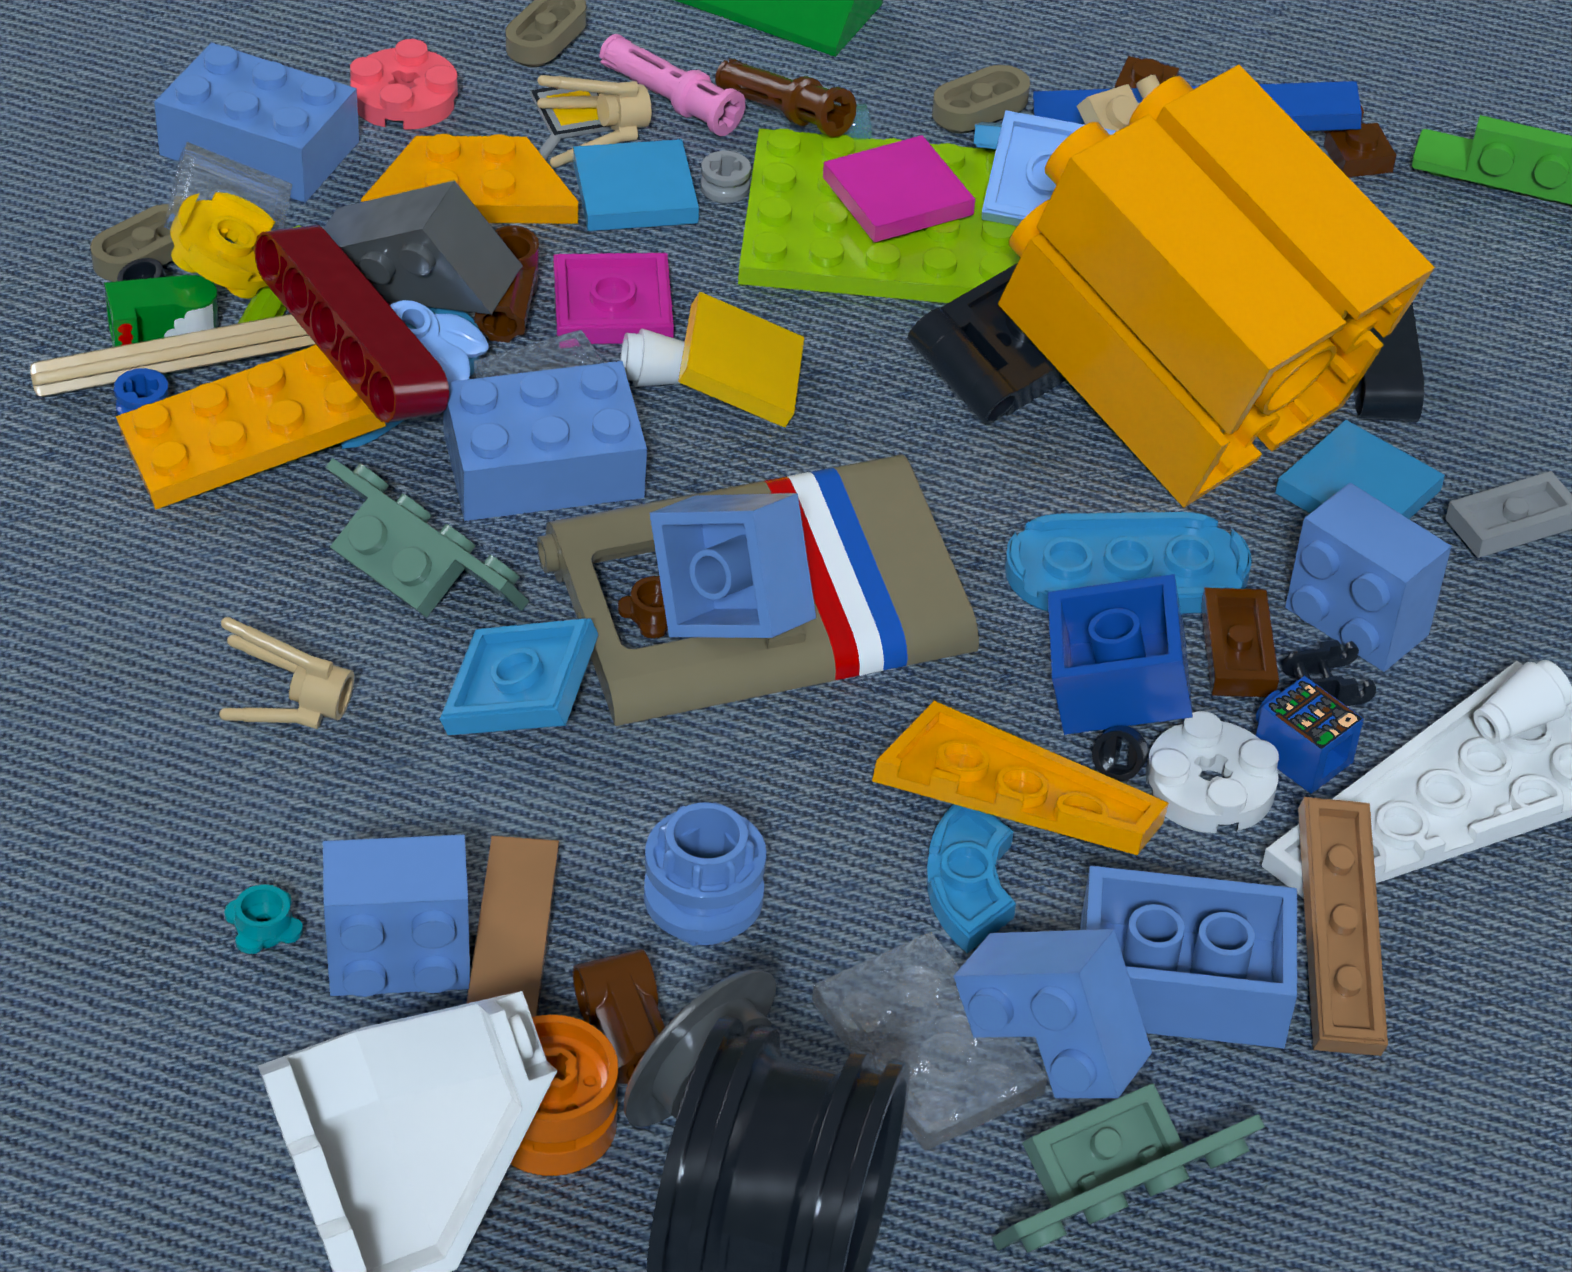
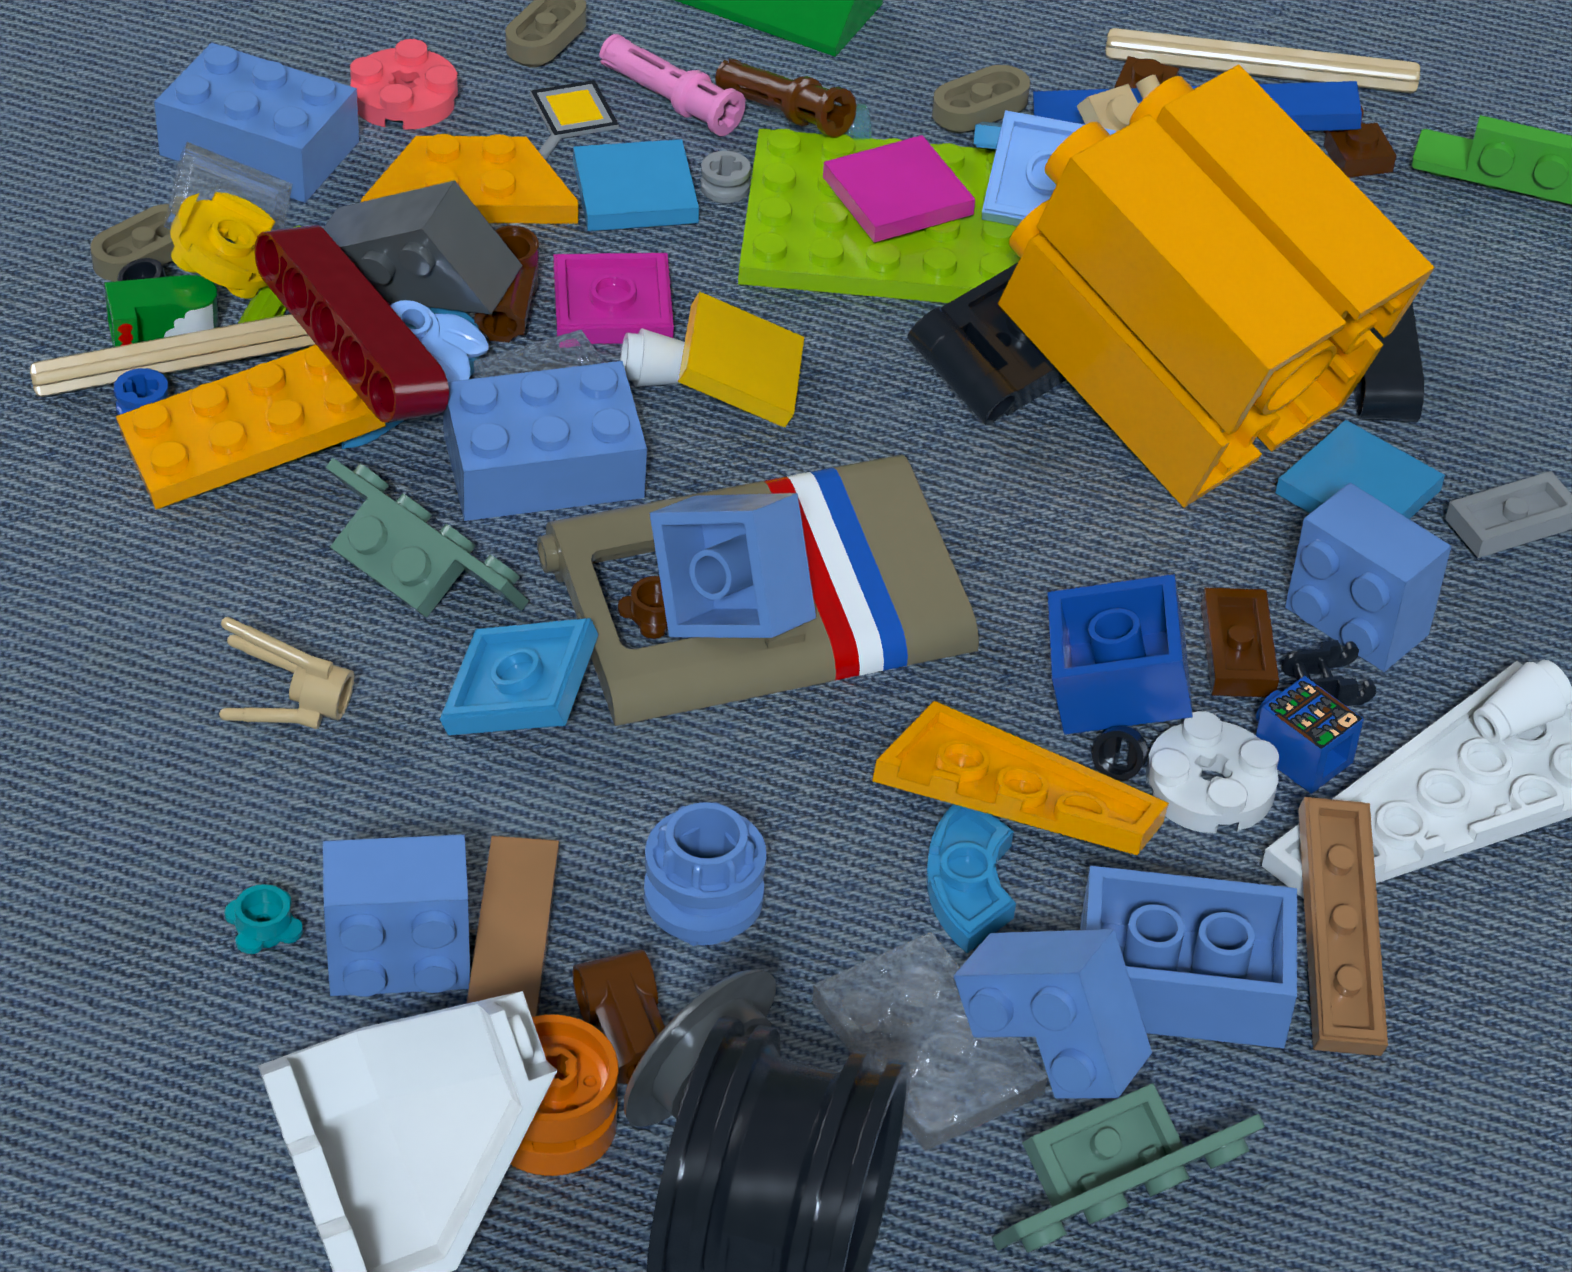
(620, 106): tan plant -> none
(1118, 547): dark azure tile -> none
(1264, 60): none -> tan axle

